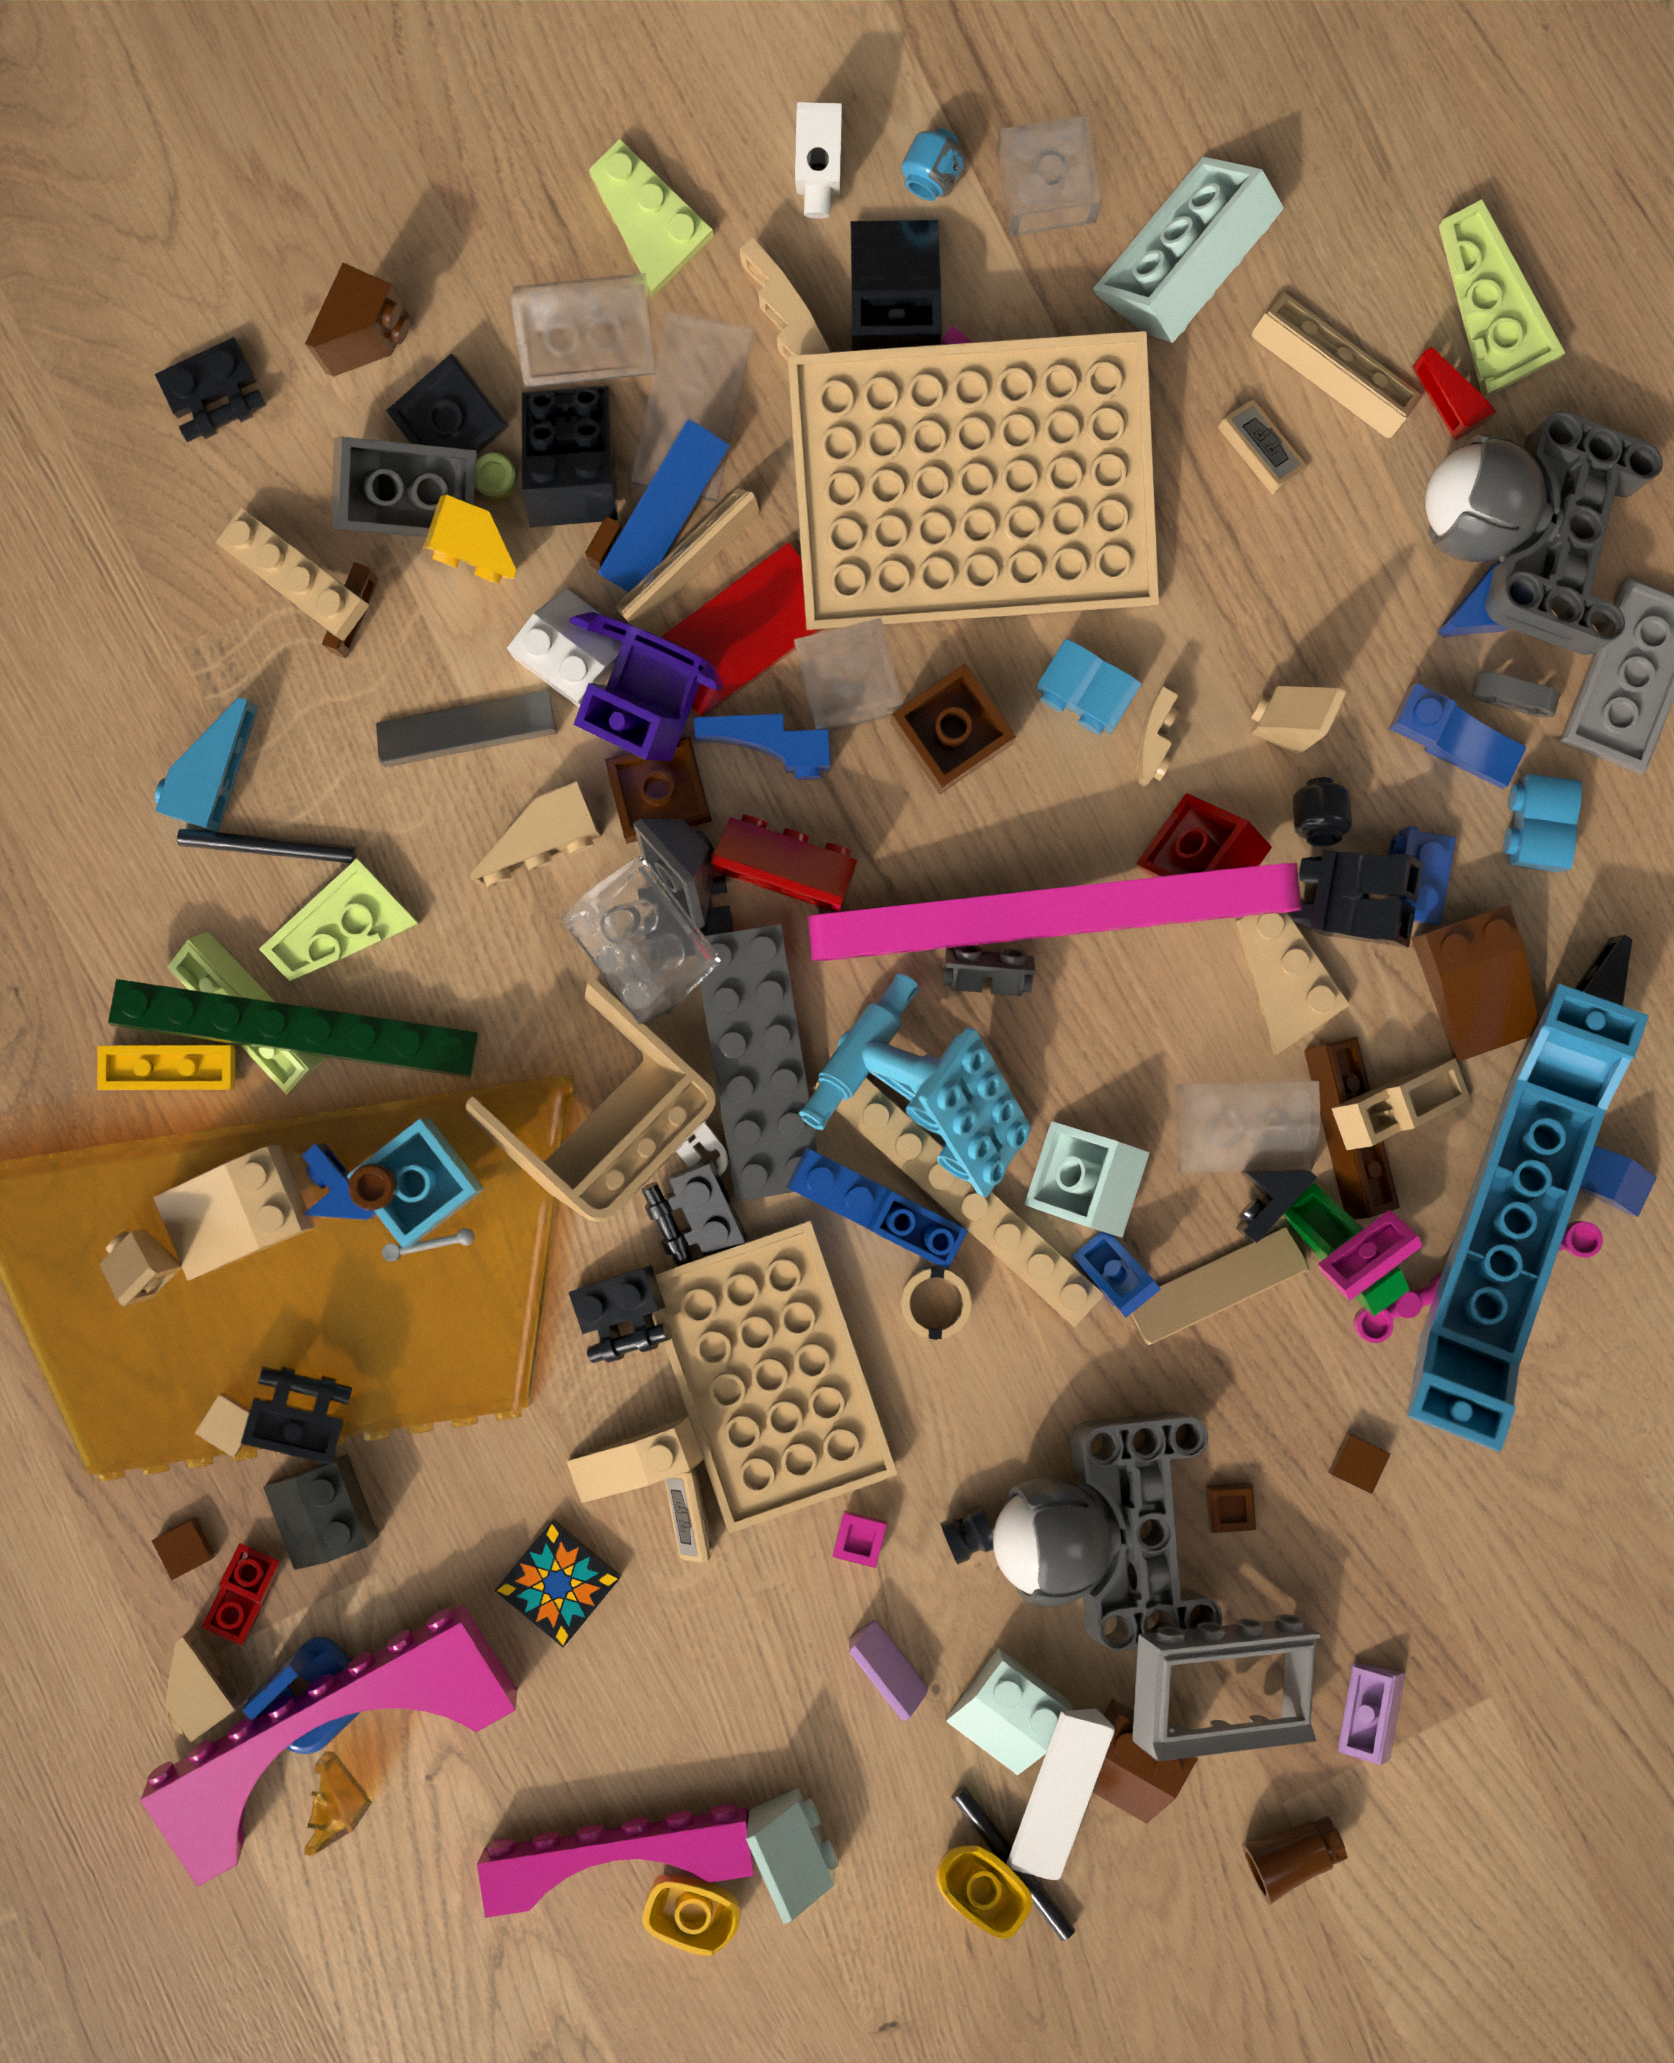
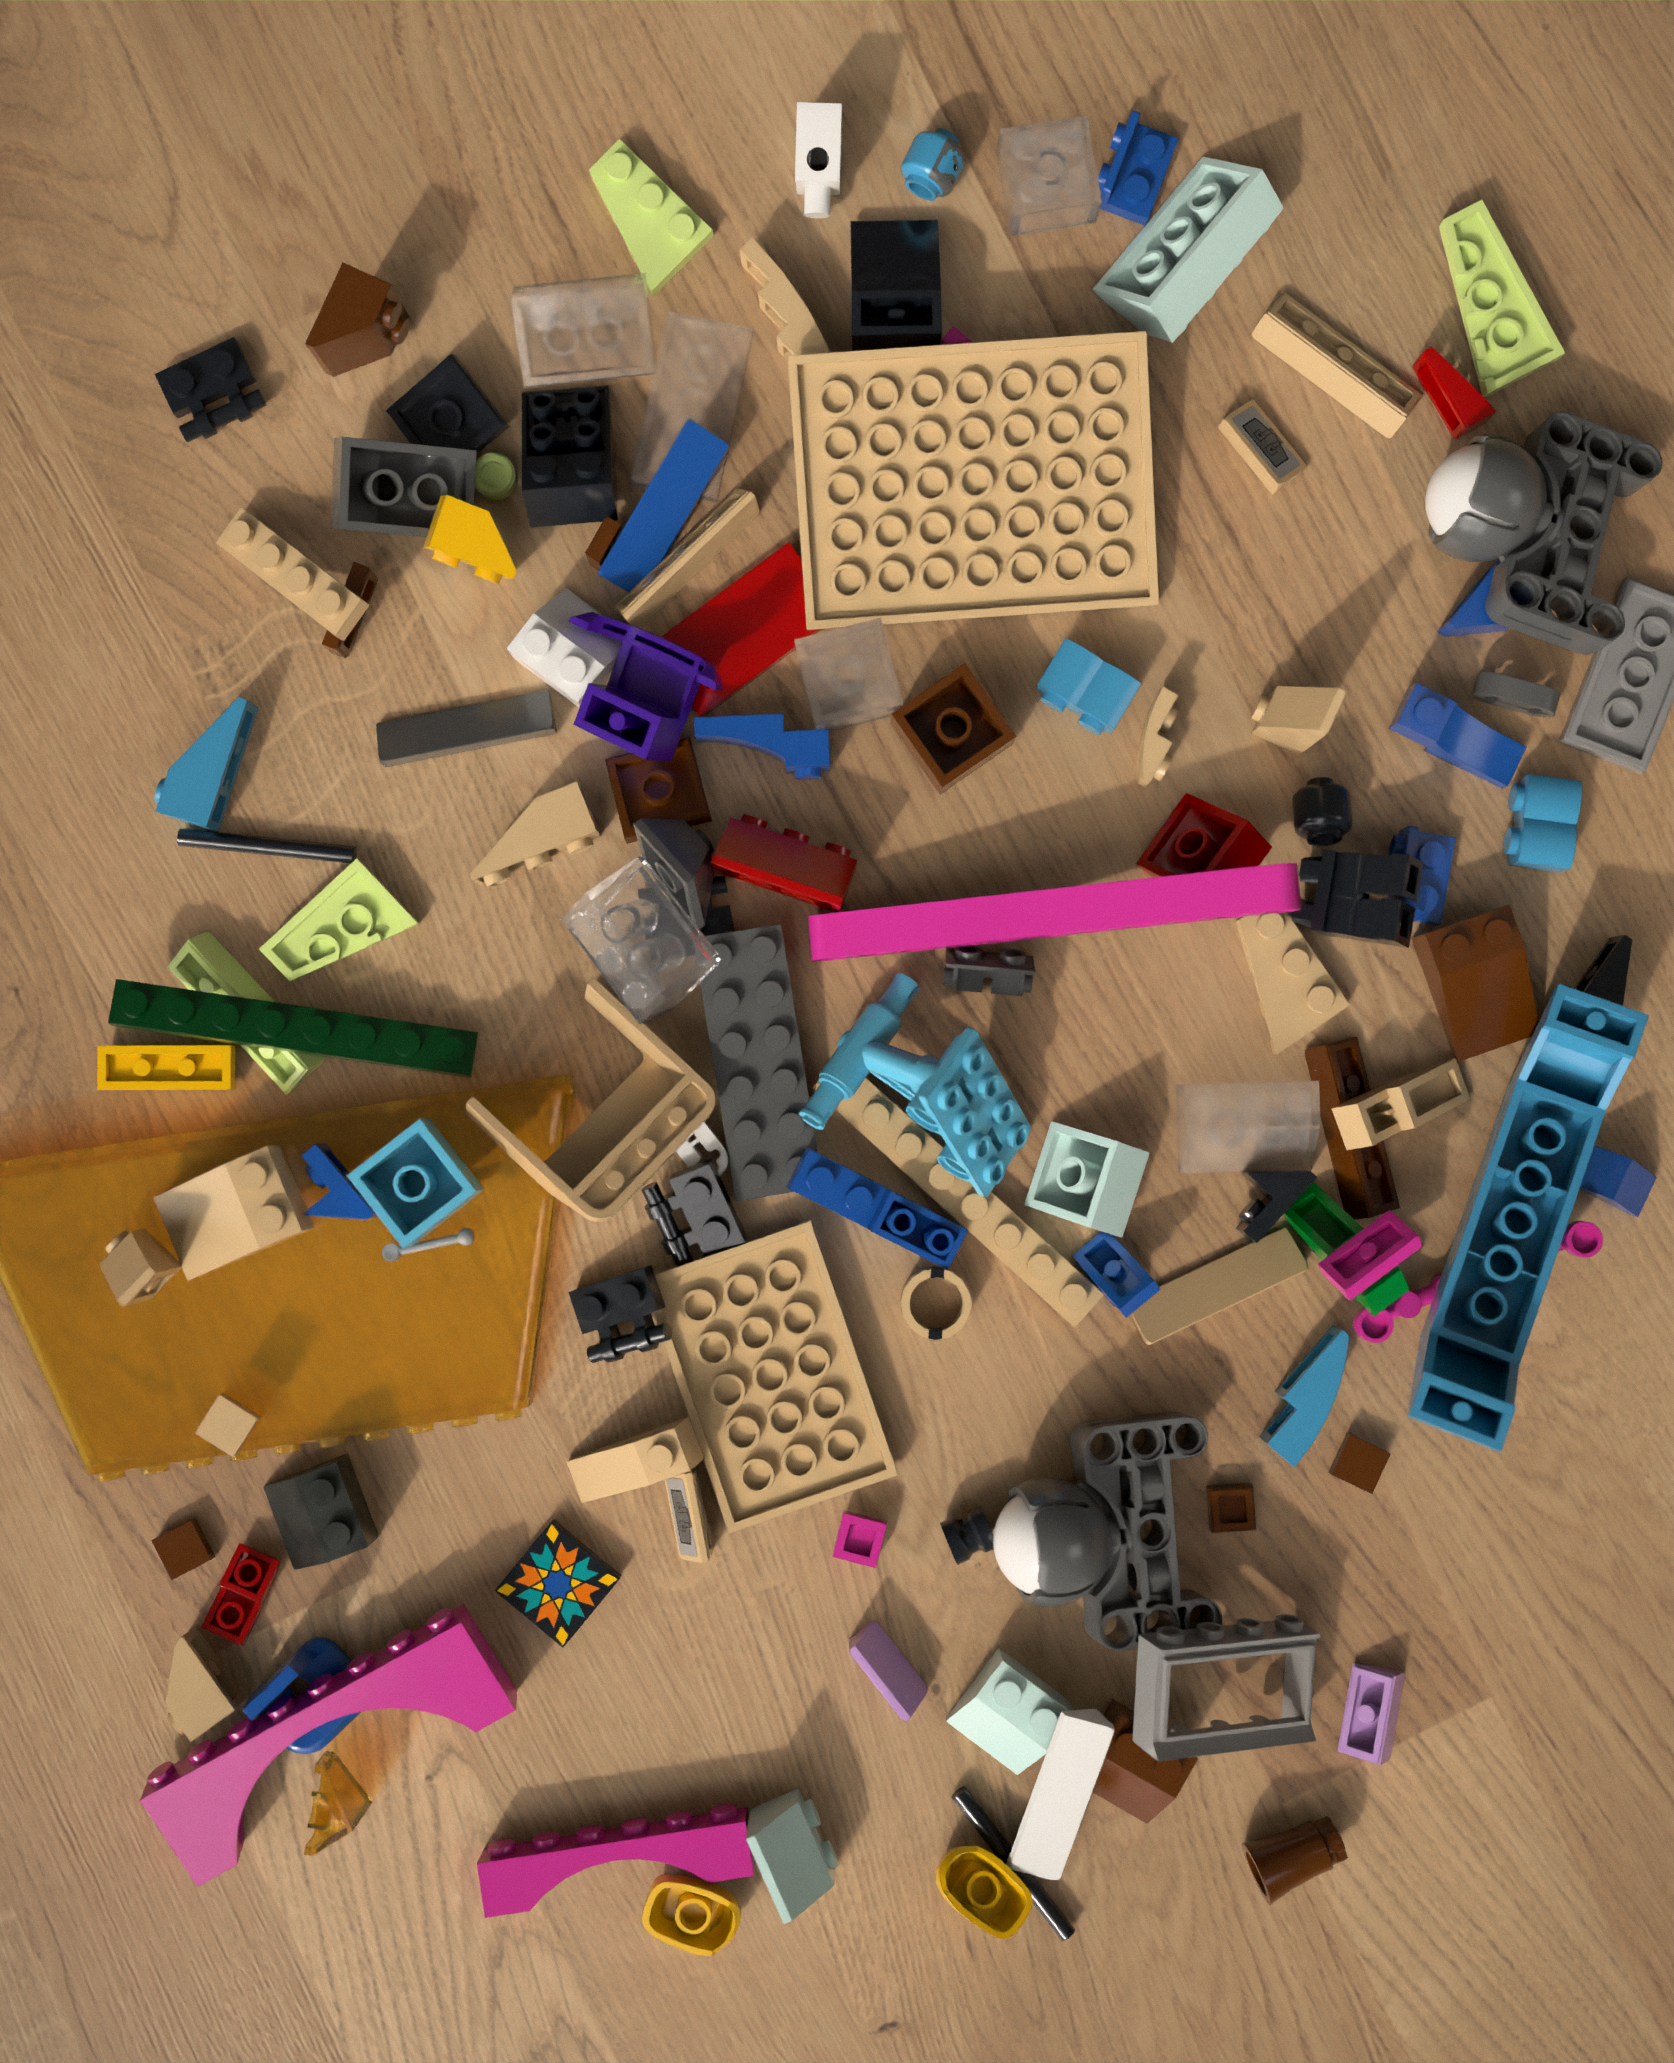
(291, 1428): black plate -> none
(372, 1186): reddish brown tile -> none
(1137, 171): none -> blue bracket
(1309, 1396): none -> dark azure slope

